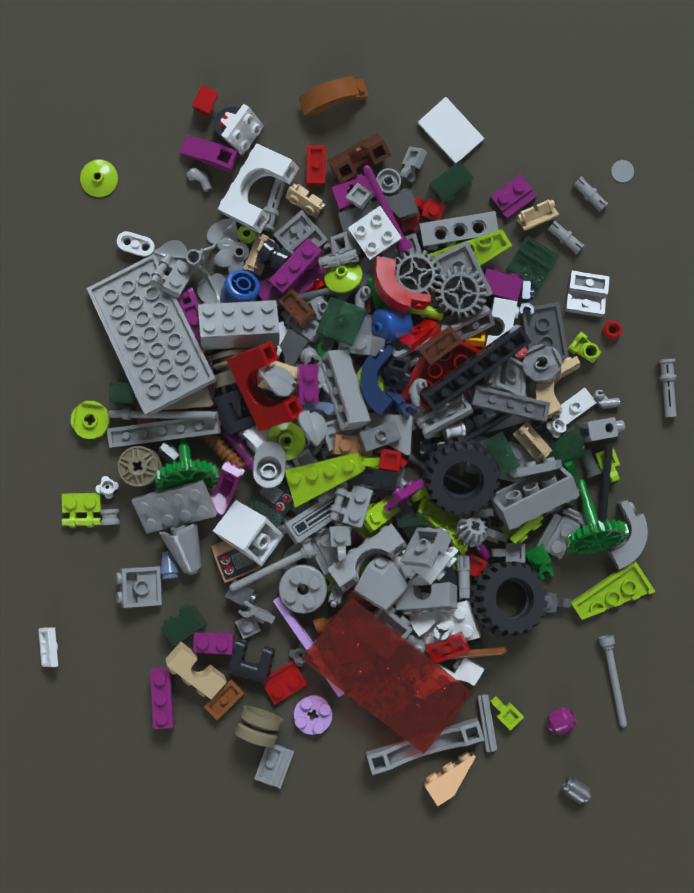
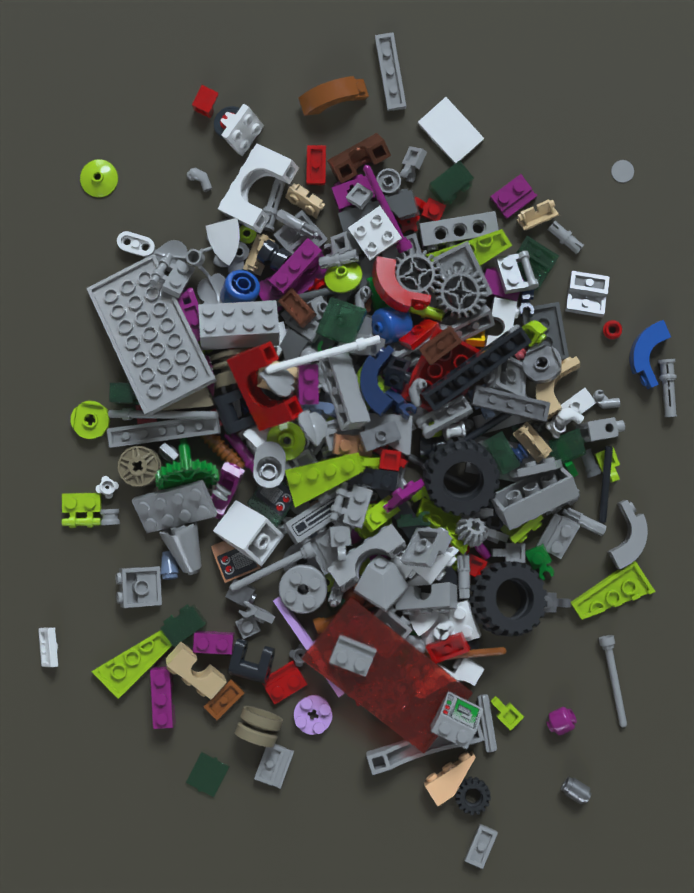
(130, 665): none -> lime wing
(207, 774): none -> clear green piece
(210, 153): magenta slope -> none
(222, 492): none -> light grey bush
(224, 239): none -> white sticker
(297, 224): none -> light grey piece
(352, 655): none -> light grey plate
(359, 344): none -> white bar
(390, 71): none -> light grey plate
(457, 720): none -> light grey slope
(480, 805): none -> black tyre
(481, 846): none -> light grey plate
(510, 274): none -> light grey plate
(520, 453): none -> dark blue bush
(535, 332): none -> lime plate
(567, 414): none -> white arm
(580, 345): lime plate -> none
(590, 194): light grey pin -> none
(596, 534): green gear -> none
(641, 352): none -> blue arch

